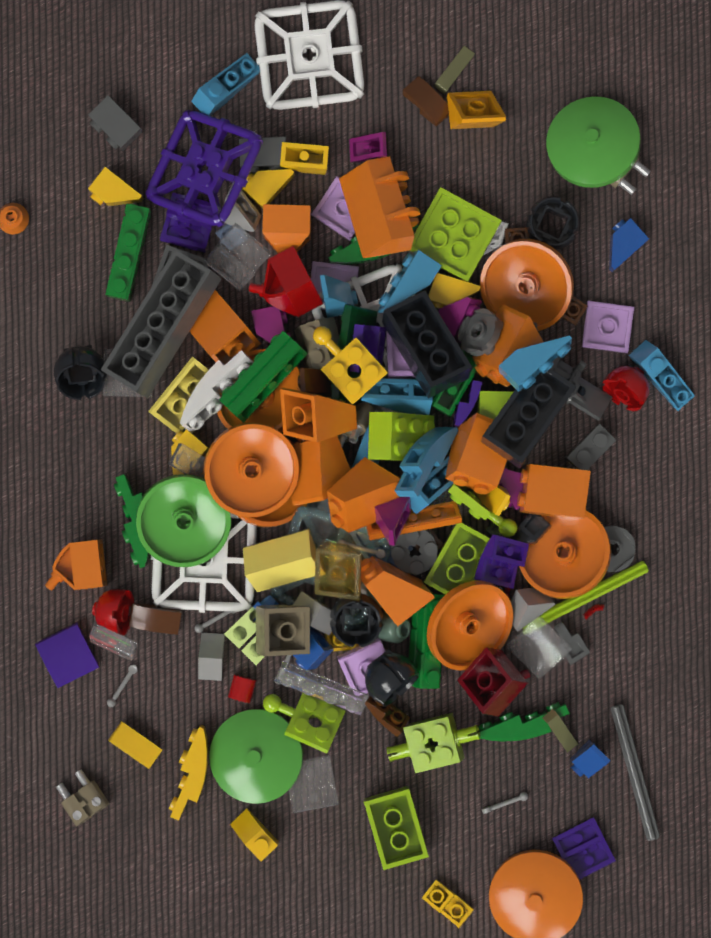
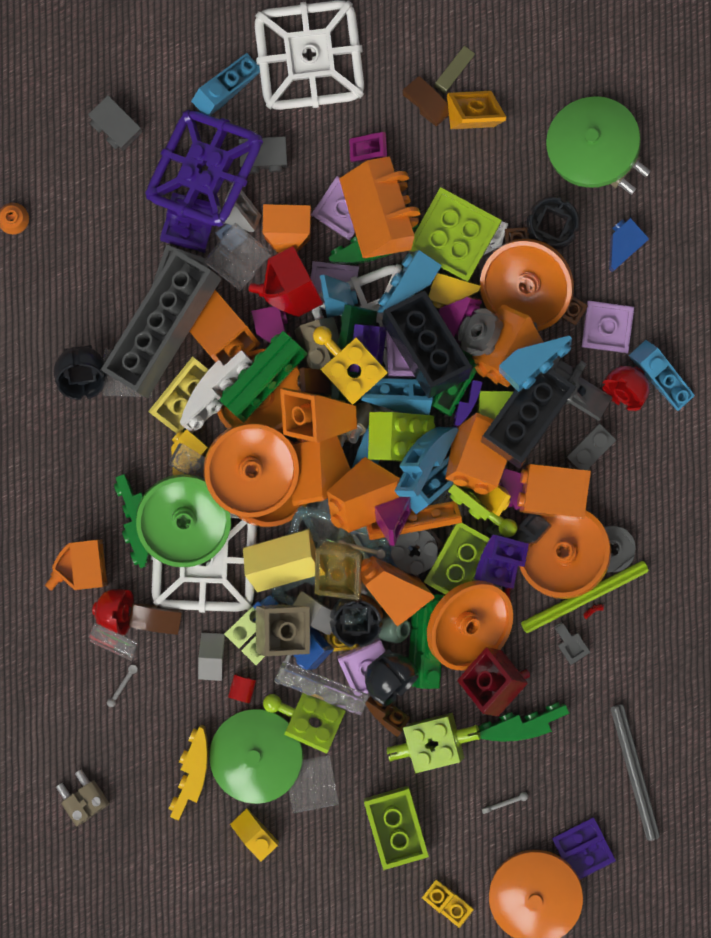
(67, 655): dark purple slope -> none
(112, 190): yellow slope -> none
(128, 252): green brick -> none
(135, 745): yellow slope -> none
(200, 627): light grey hinge -> none
(267, 184): yellow slope -> none
(304, 157): yellow slope -> none
(528, 605): light grey slope -> none
(539, 647): clear slope -> none
(560, 730): olive piece -> none
(588, 760): blue slope -> none

